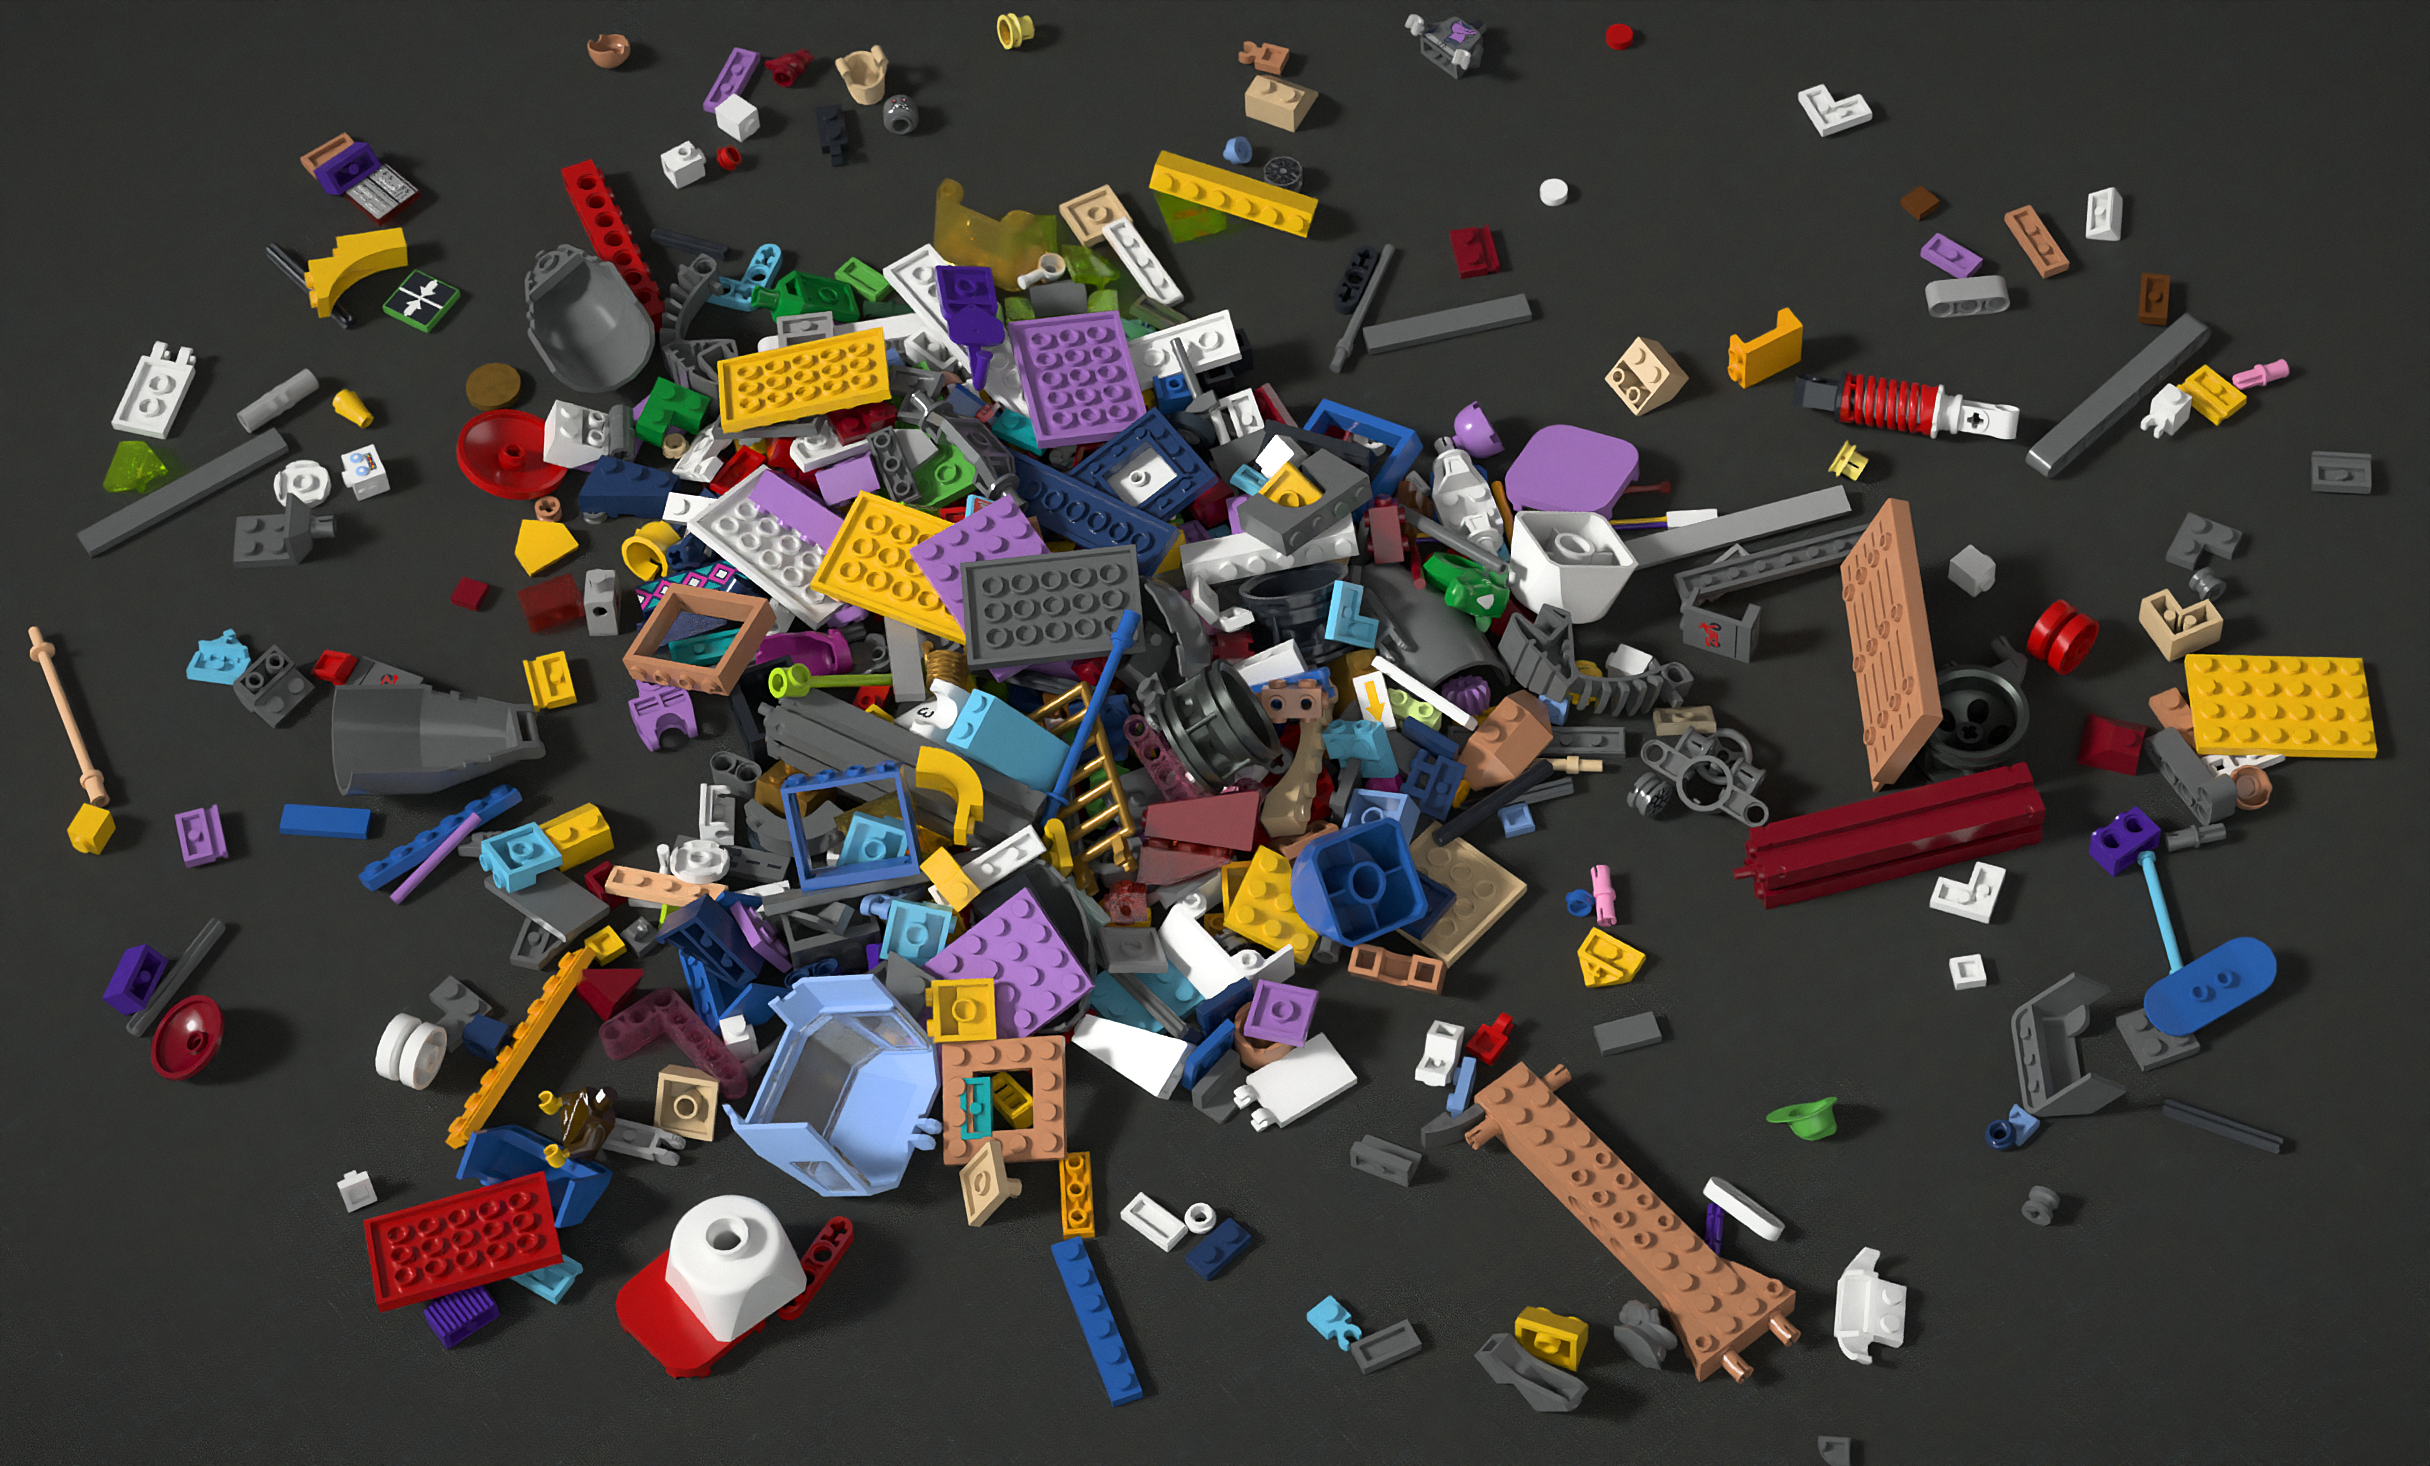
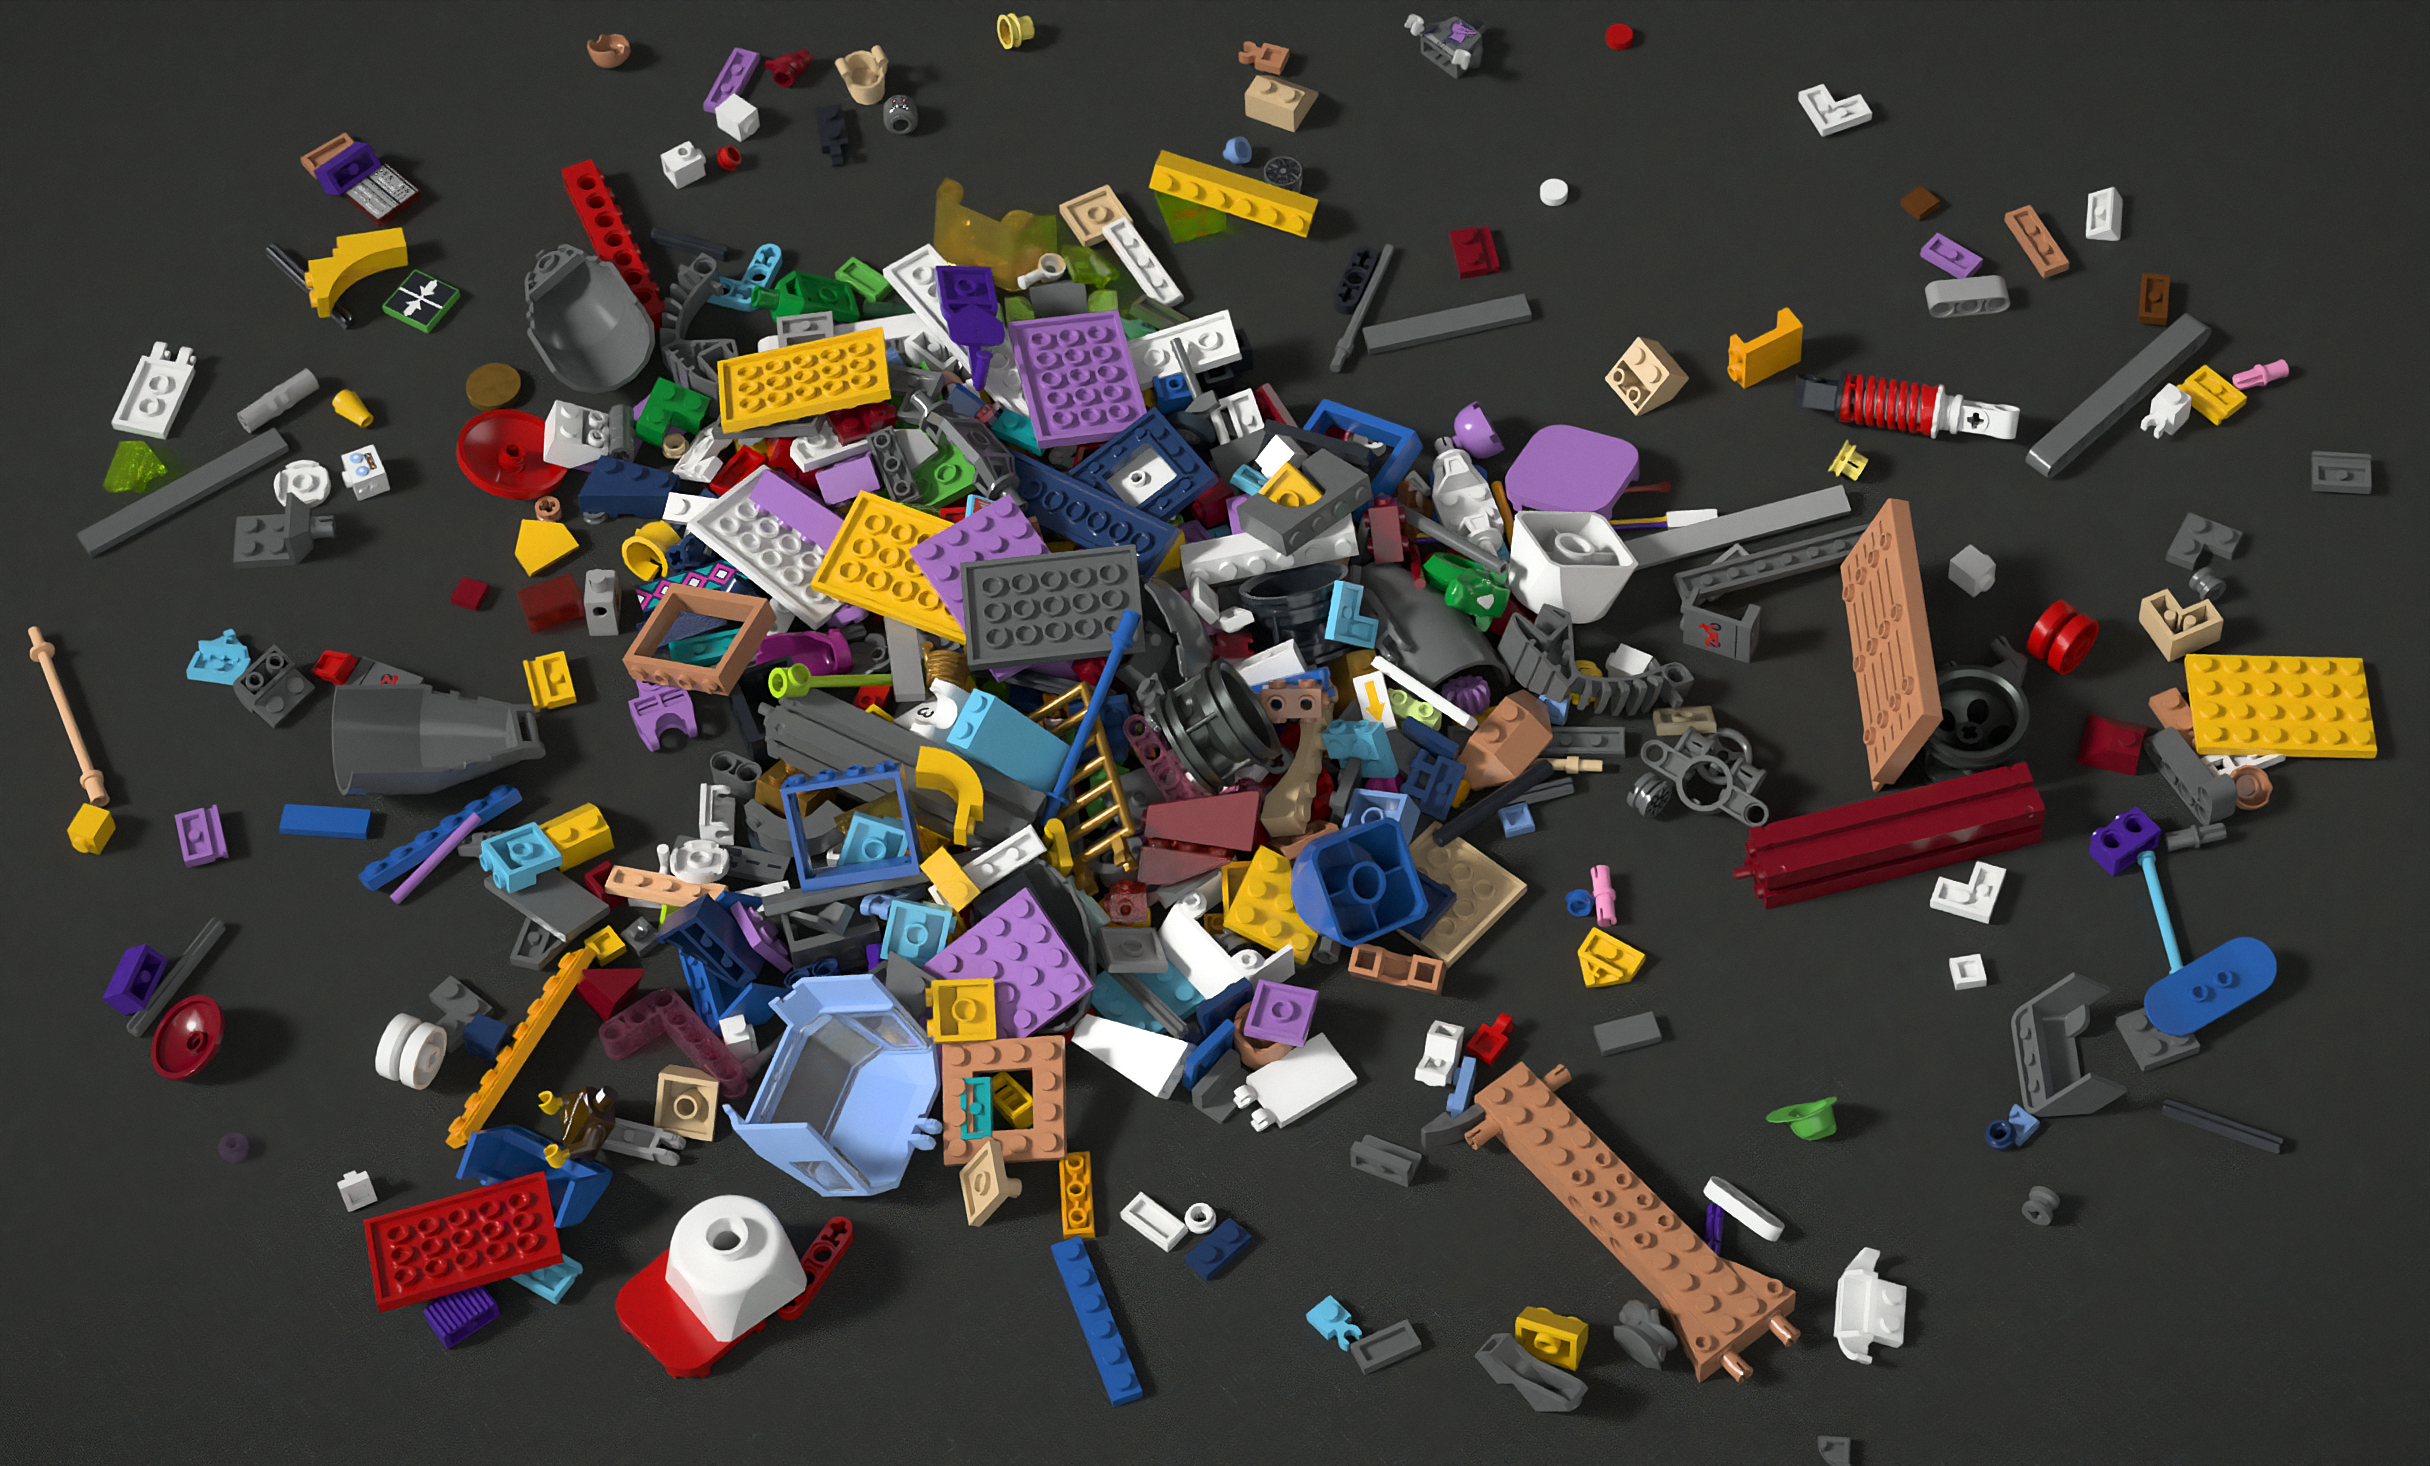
(233, 1154): none -> clear purple plate

